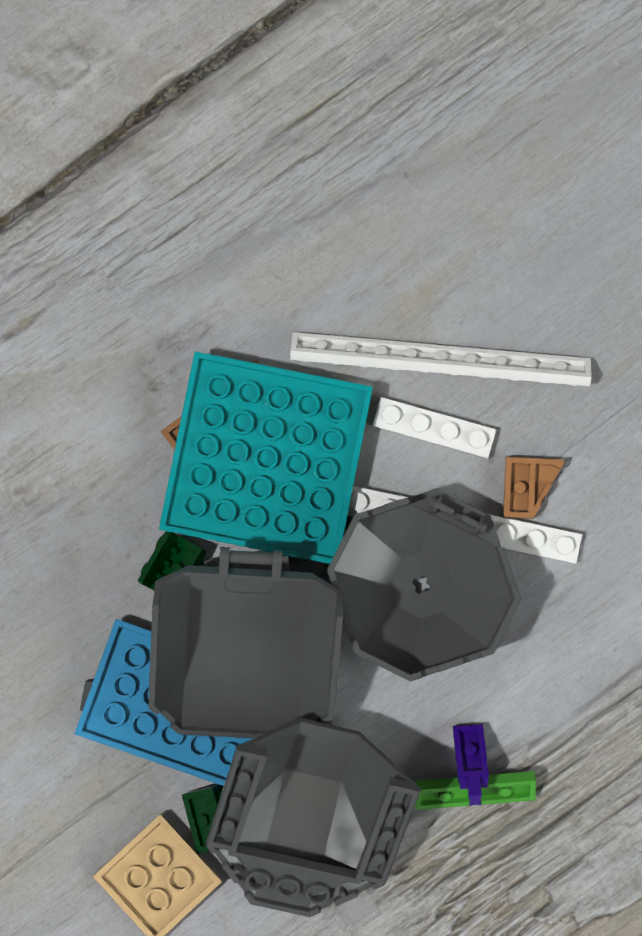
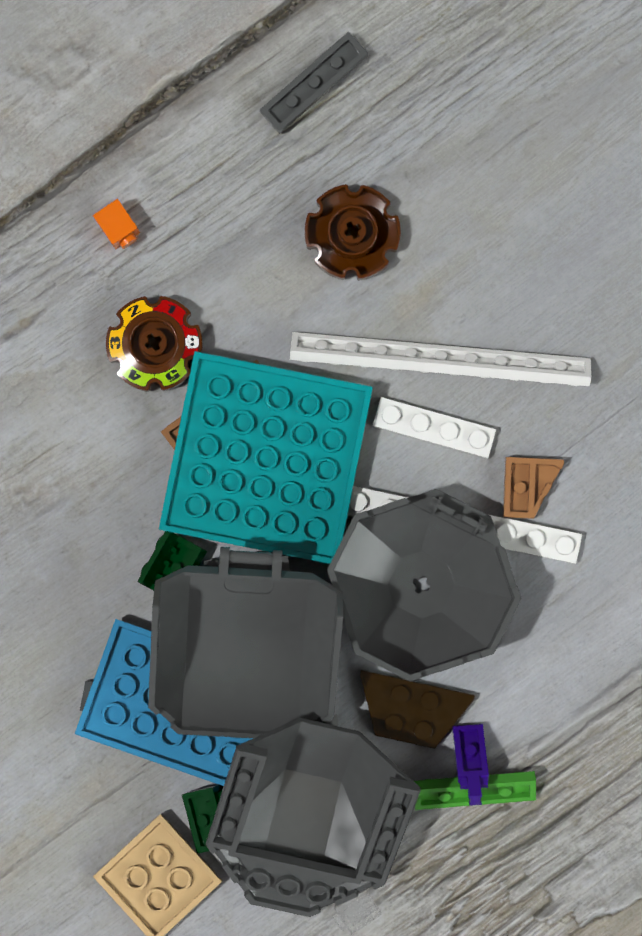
(117, 225): none -> orange brick
(130, 340): none -> piece
(314, 82): none -> dark grey plate
(362, 211): none -> reddish brown piece
(411, 709): none -> dark brown wing

